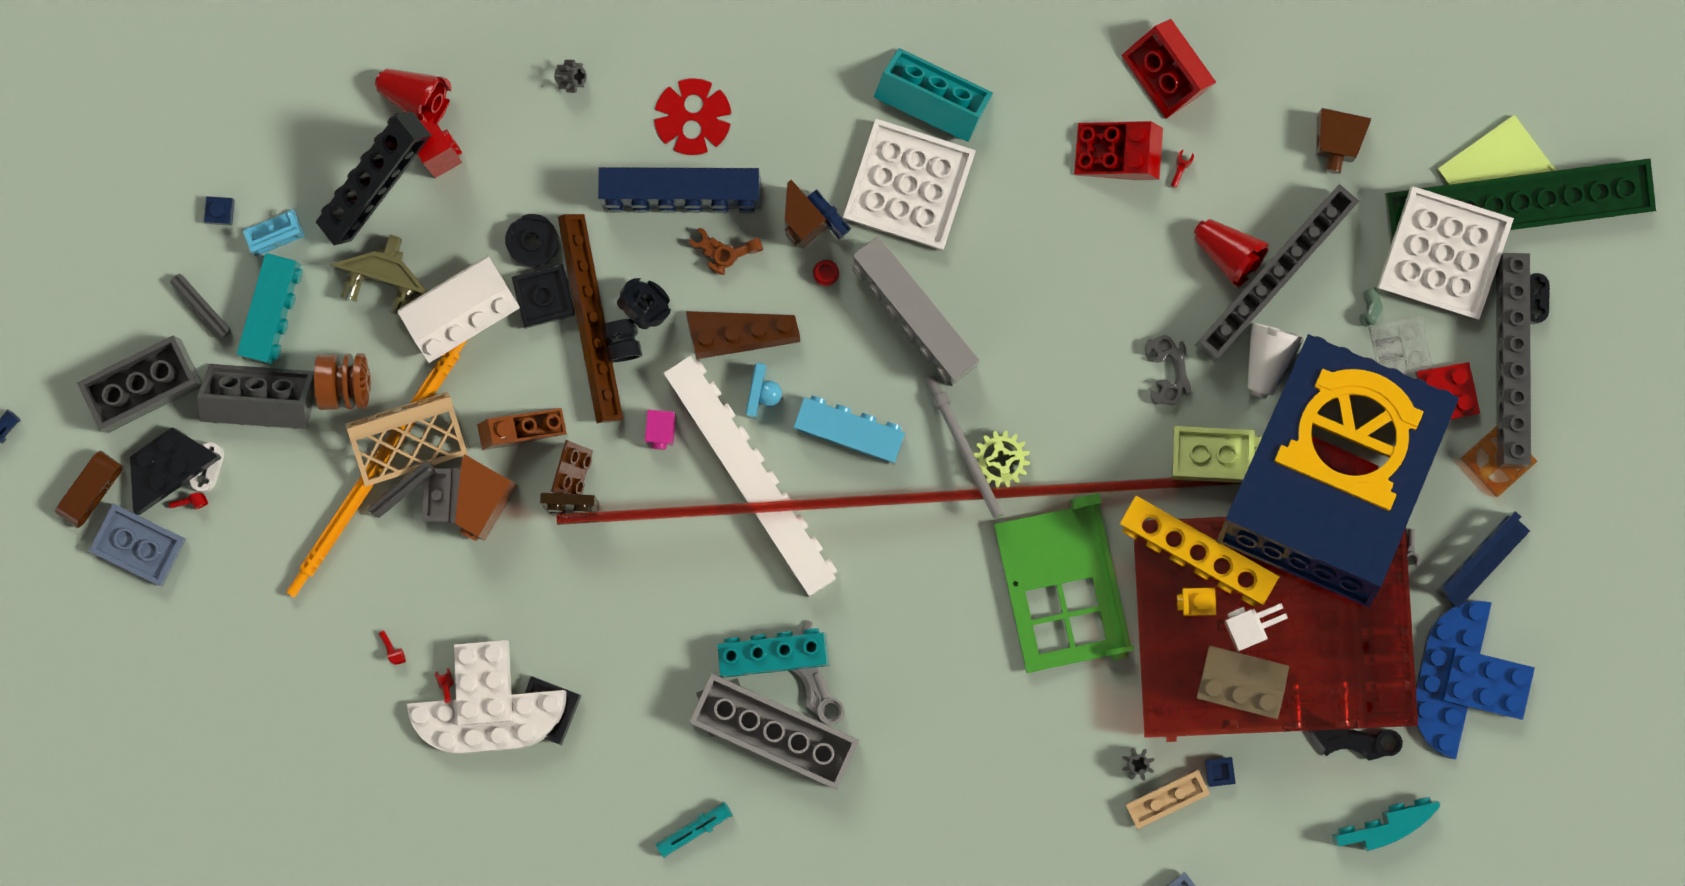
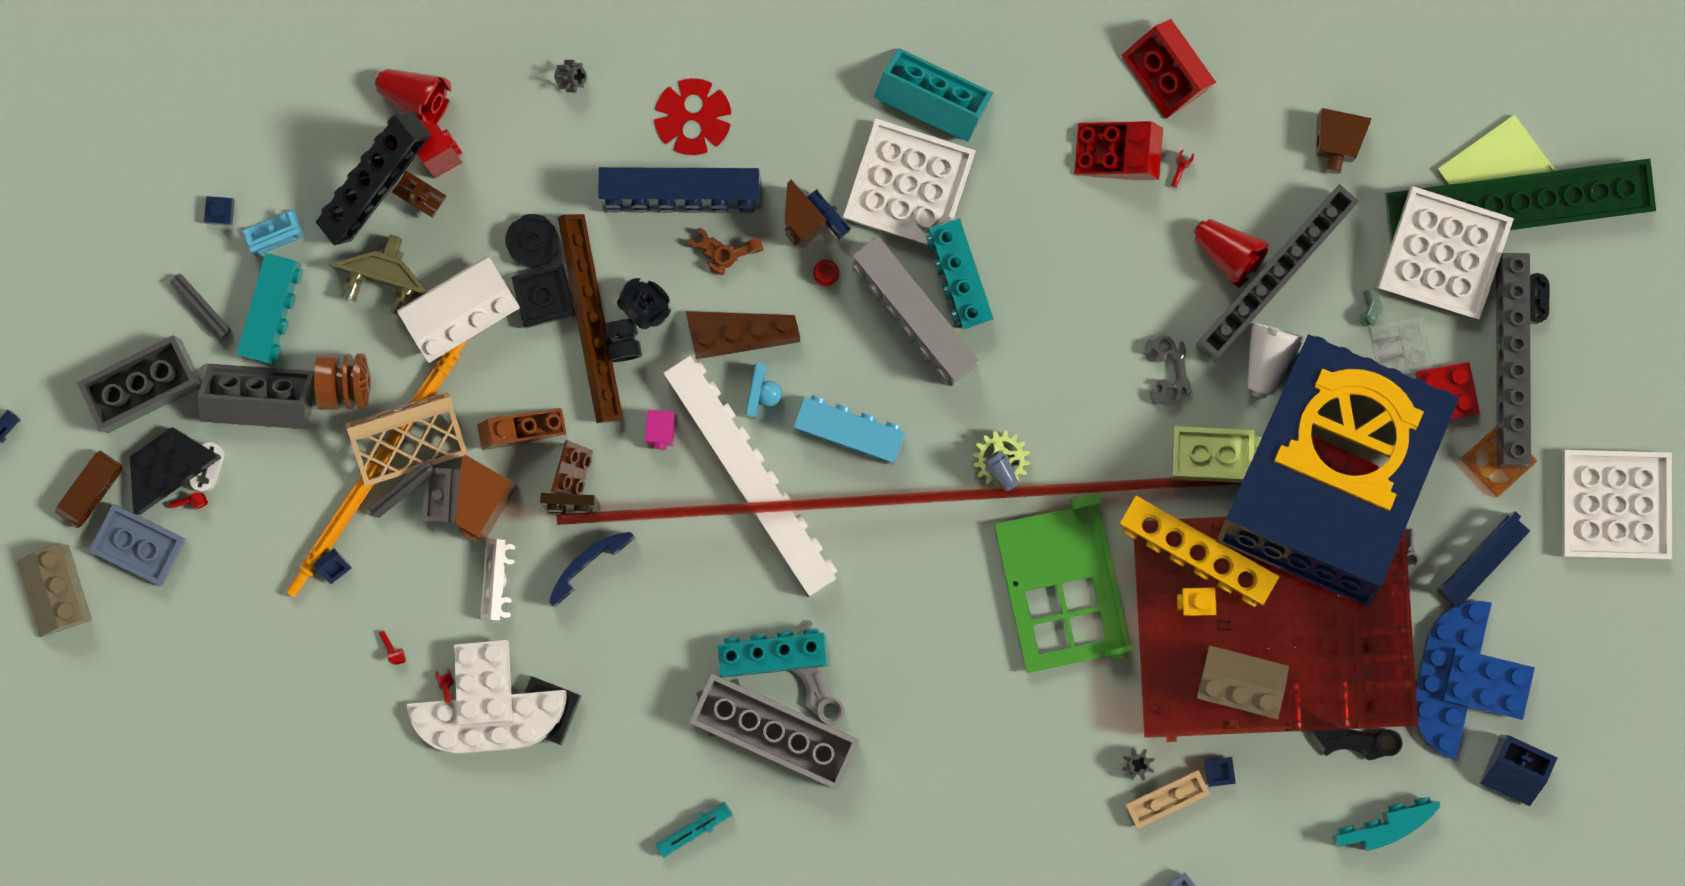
(54, 589): none -> dark tan slope
(332, 566): none -> dark blue plate
(419, 194): none -> reddish brown hips
(494, 580): none -> white plate
(563, 587): none -> dark blue slope
(942, 403): light grey bar -> none
(960, 274): none -> teal brick
(1001, 470): none -> sand blue cone
(1246, 627): white brick -> none
(1518, 769): none -> dark blue slope
(1617, 504): none -> white plate

